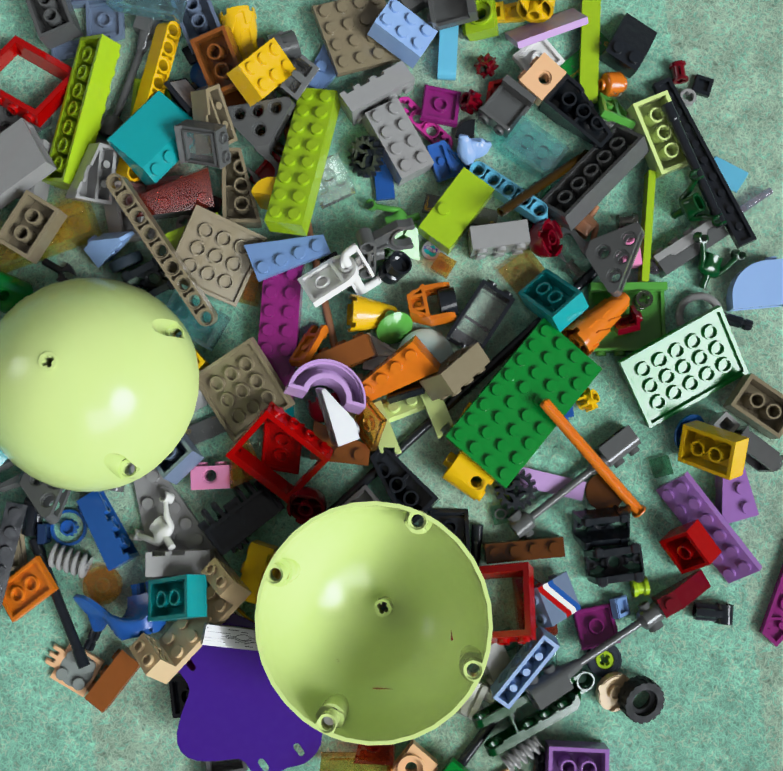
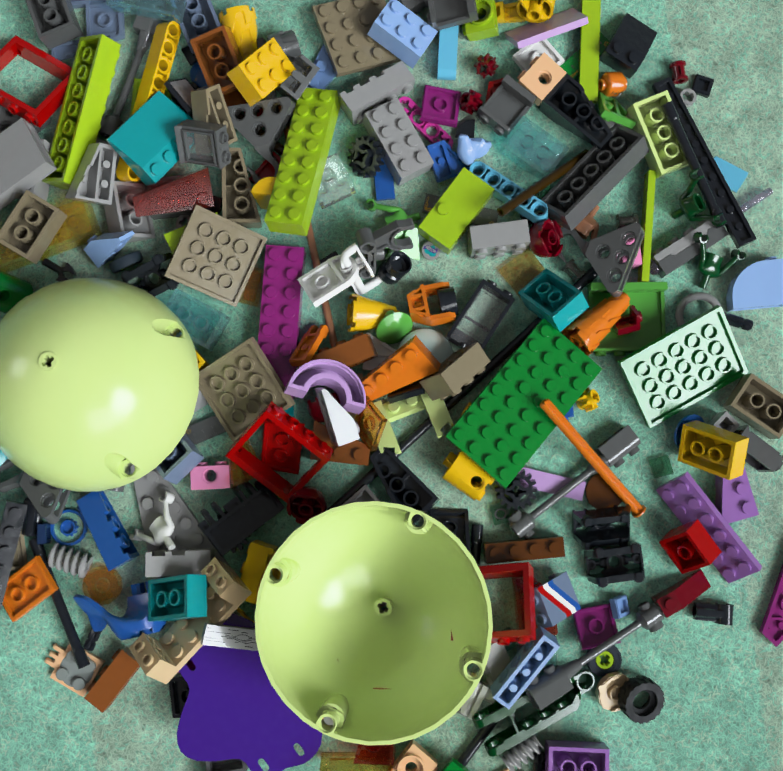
(160, 239): dark tan beam -> none
(283, 255): medium blue wing -> none
(443, 265): clear orange tile -> none
(640, 588): lime wheel -> none
(644, 294): clear smoke bush -> none

